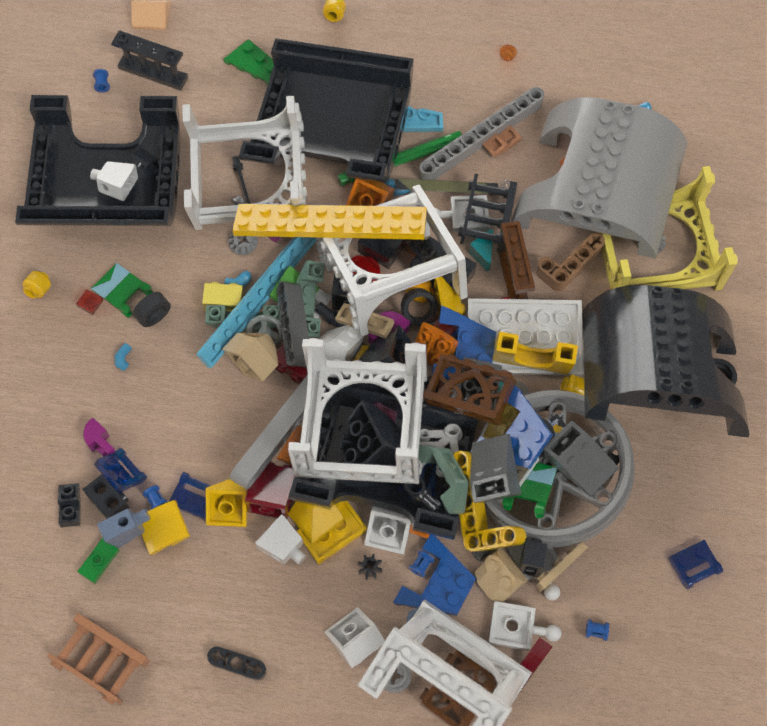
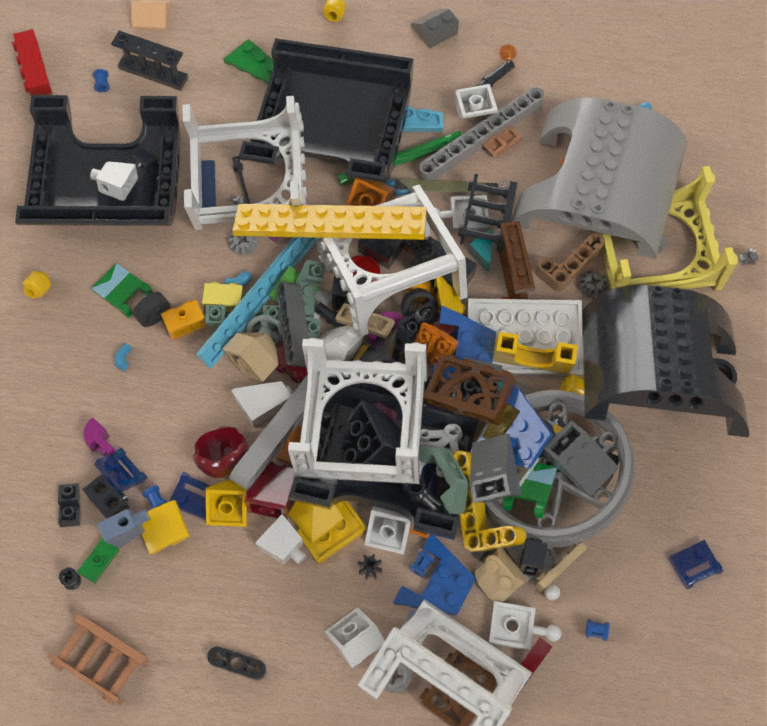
(32, 63): none -> red brick
(68, 573): none -> black bush
(89, 302): clear red plate -> none
(183, 319): none -> light orange brick
(208, 183): none -> dark blue tile
(220, 451): none -> dark red piece
(261, 400): none -> white slope
(413, 320): none -> black slope
(436, 27): none -> dark grey slope
(475, 101): none -> white slope
(497, 74): none -> black pin
(590, 290): none -> dark grey gear
(747, 257): none -> flat silver plate

